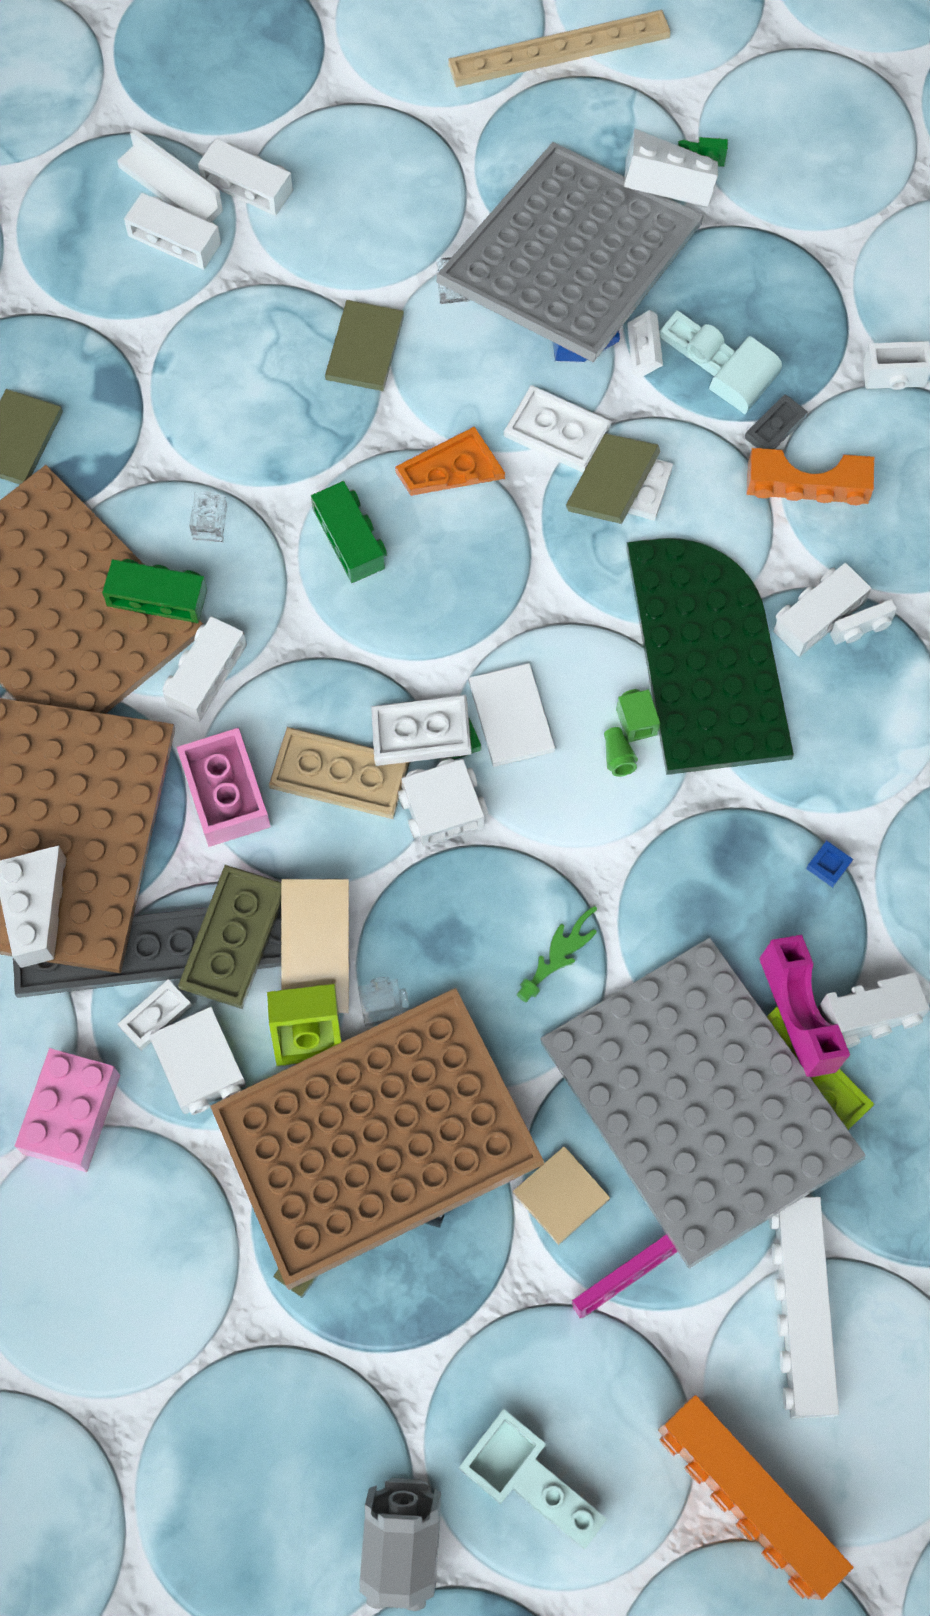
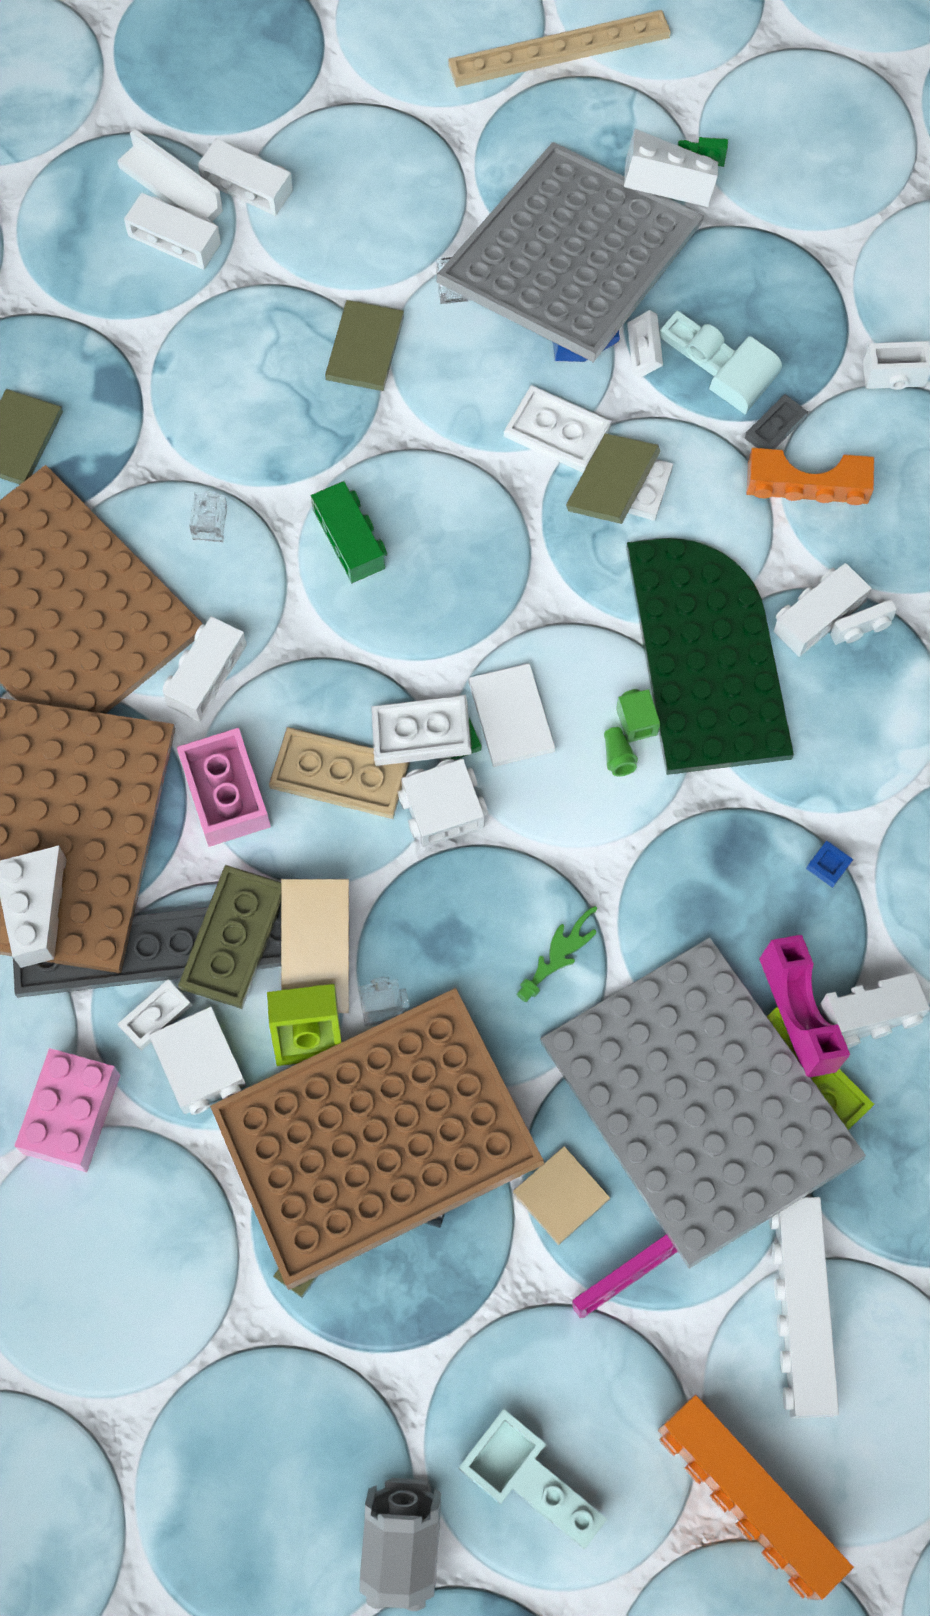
(155, 590): green brick -> none
(450, 465): orange wing -> none

